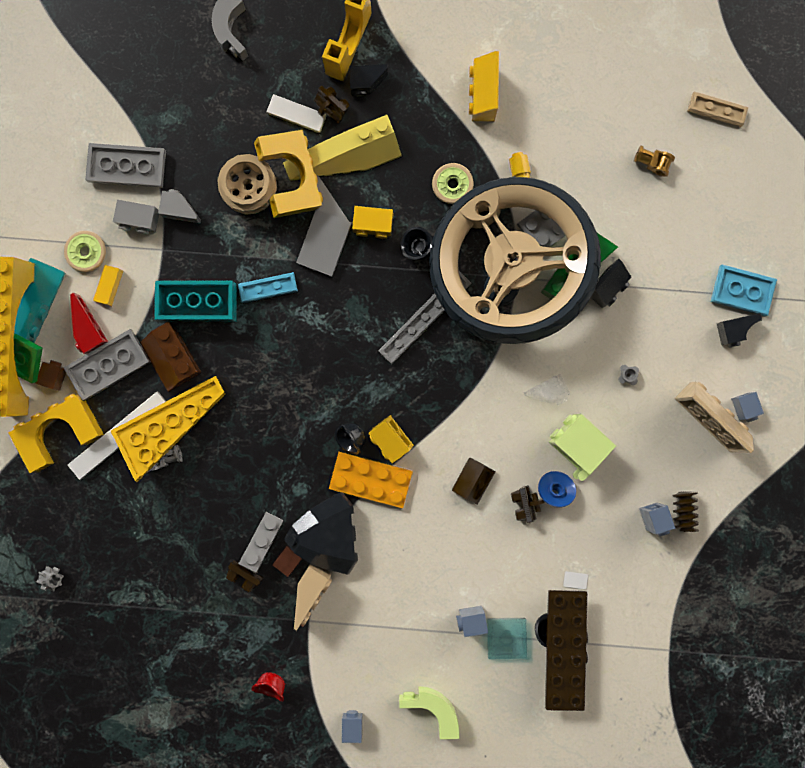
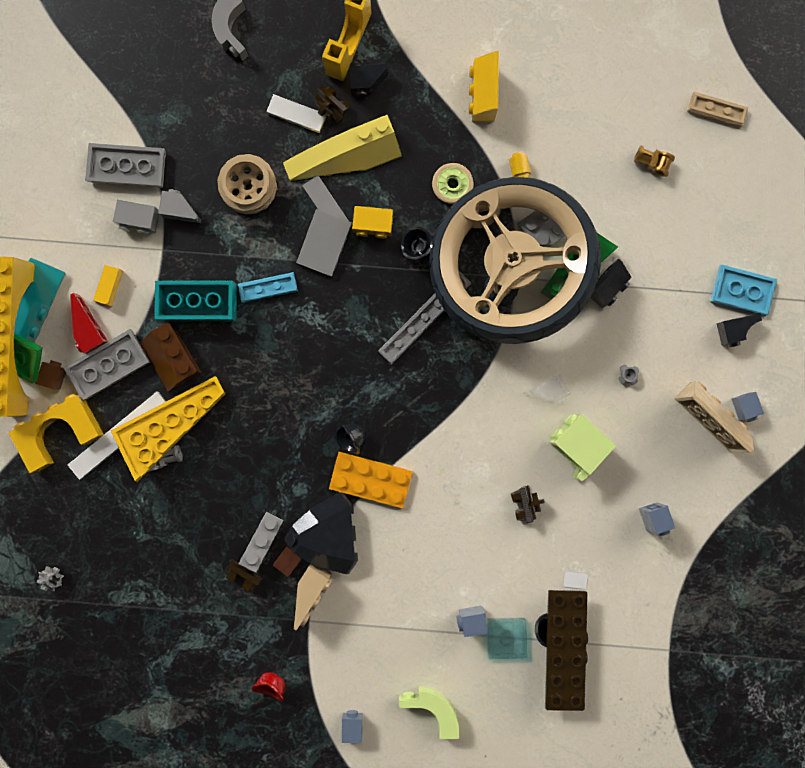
(96, 251): yellowish green wheel -> none
(293, 148): yellow arch -> none
(390, 439): yellow brick -> none
(473, 480): dark brown panel -> none
(562, 484): blue dish -> none
(685, 511): dark brown piece -> none

